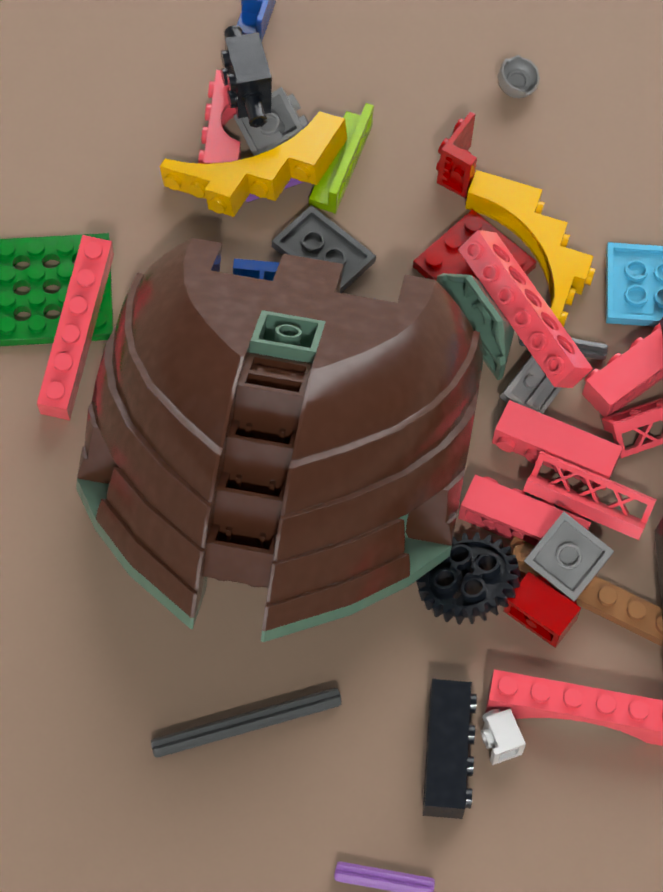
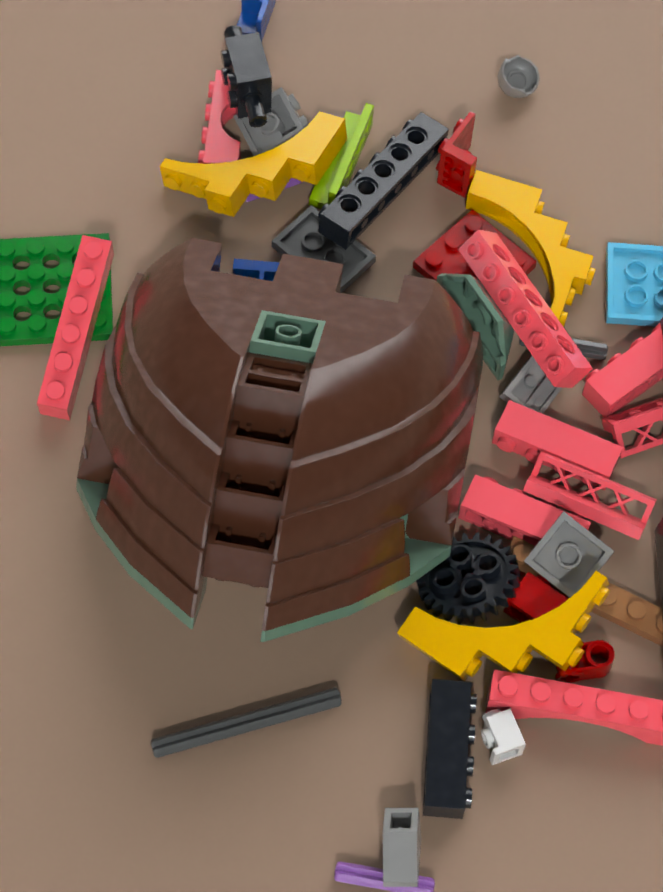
(381, 180): none -> black brick
(401, 847): none -> light grey slope
(550, 635): none -> yellow arch
(586, 667): none -> red piece

